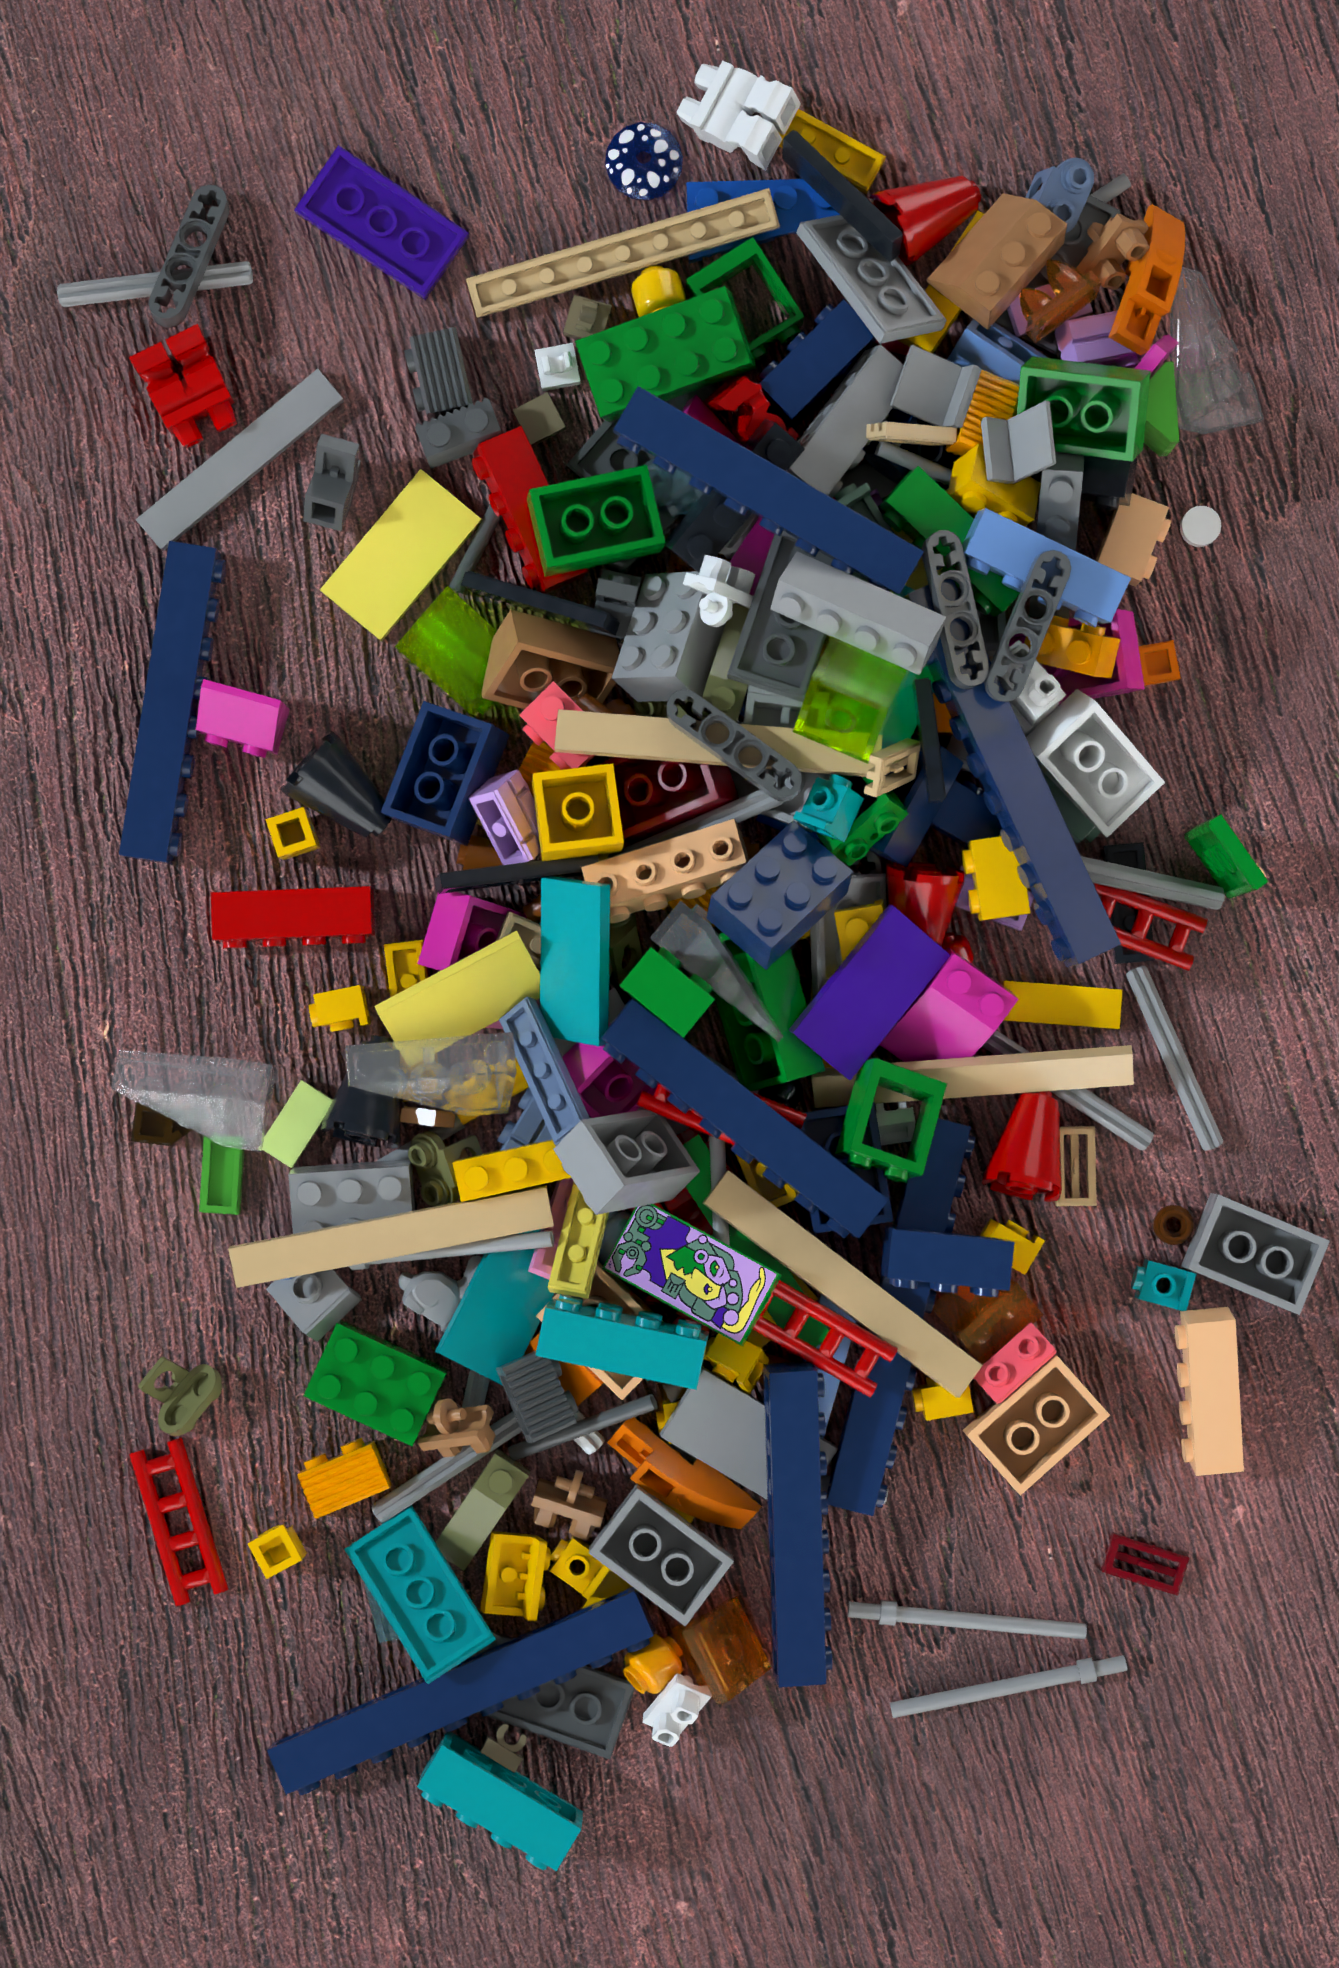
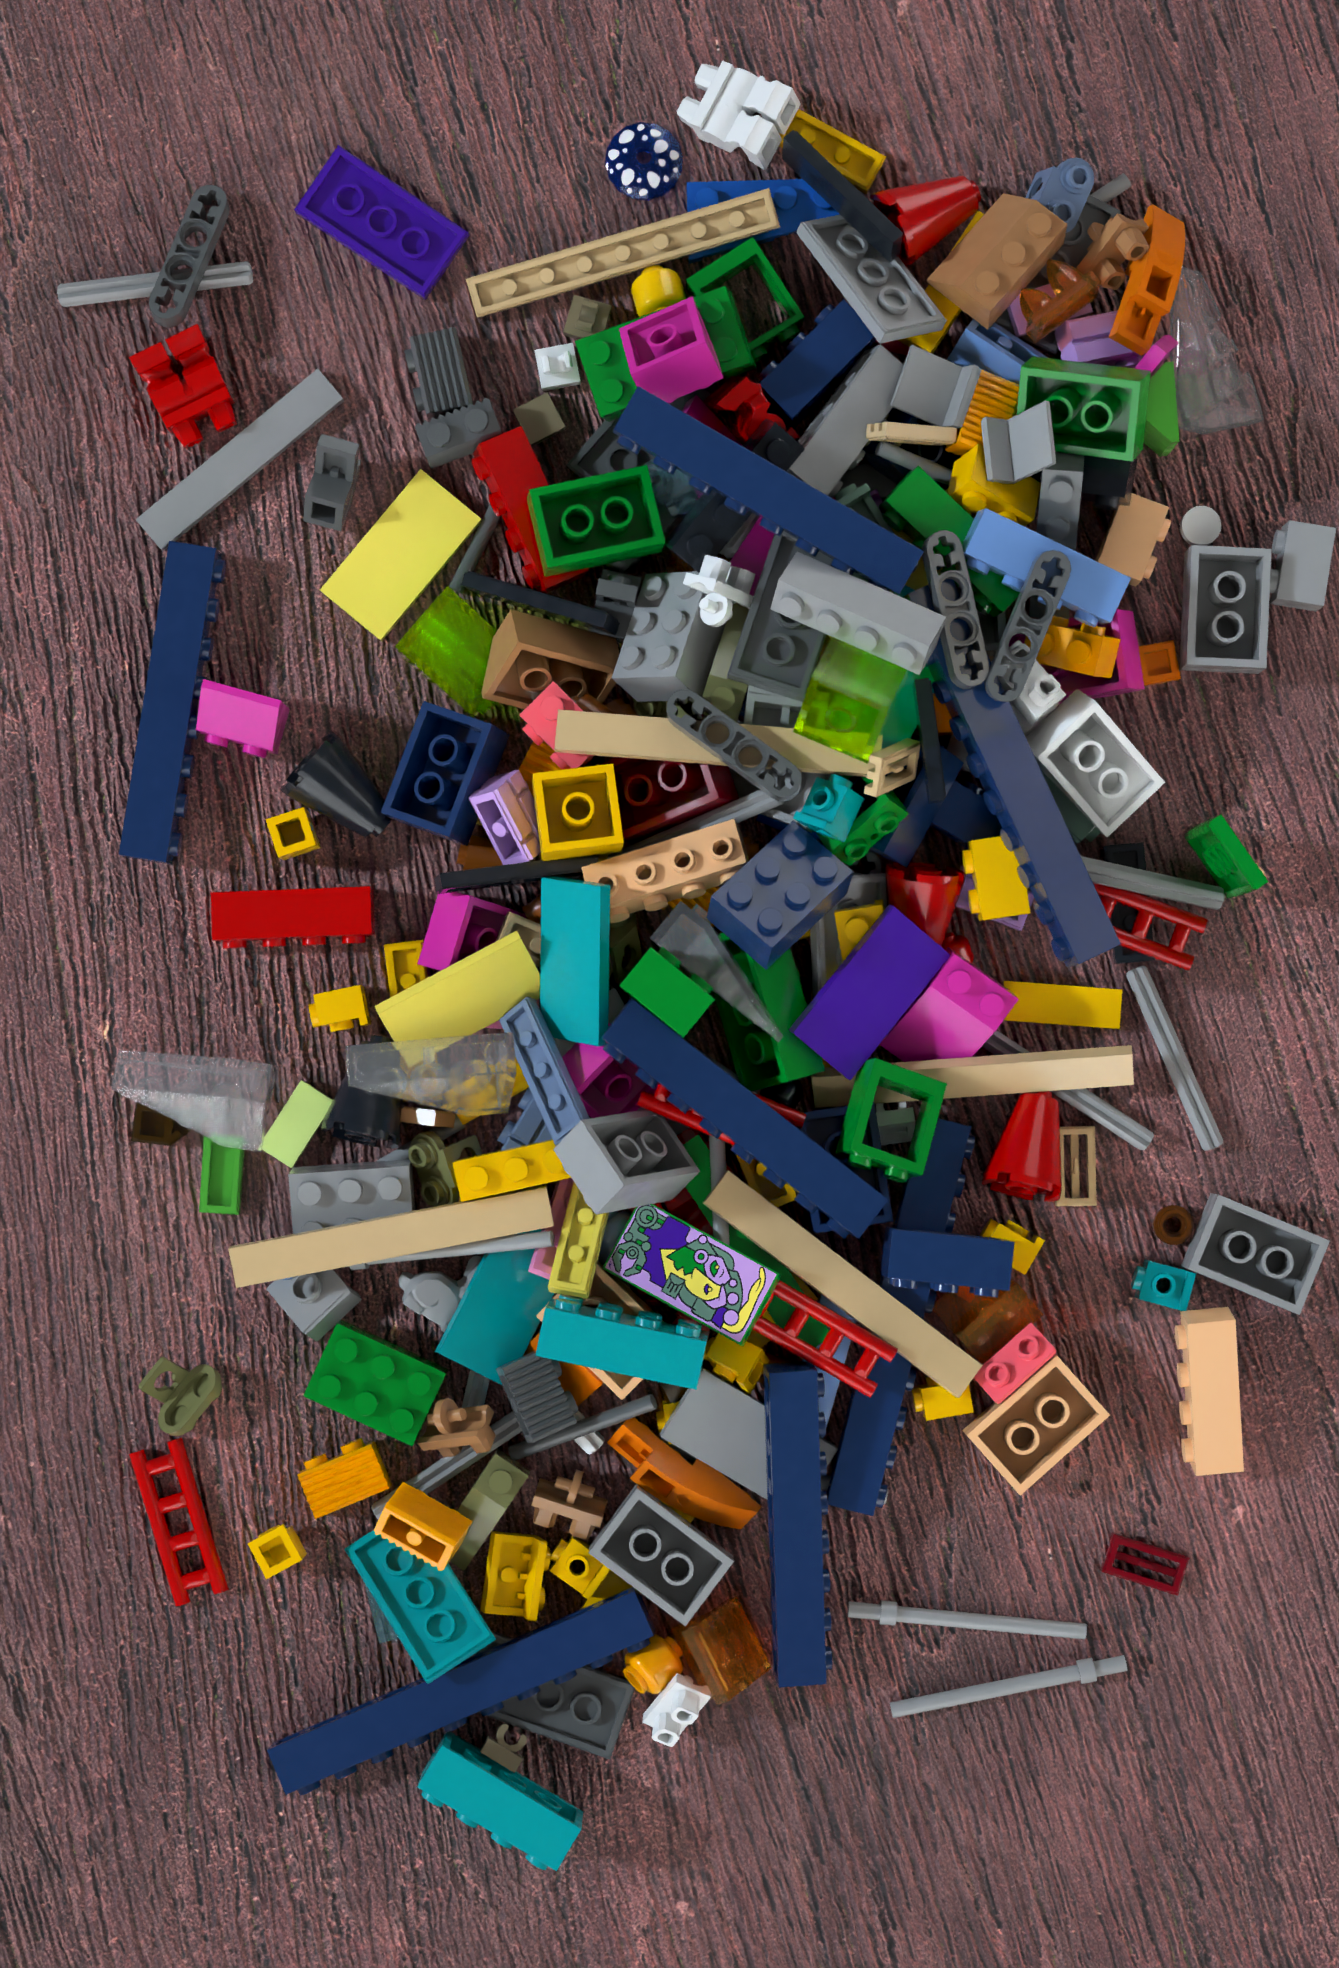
(422, 1526): none -> light orange brick
(671, 352): none -> dark pink slope
(1225, 609): none -> light grey brick
(1301, 565): none -> light grey brick

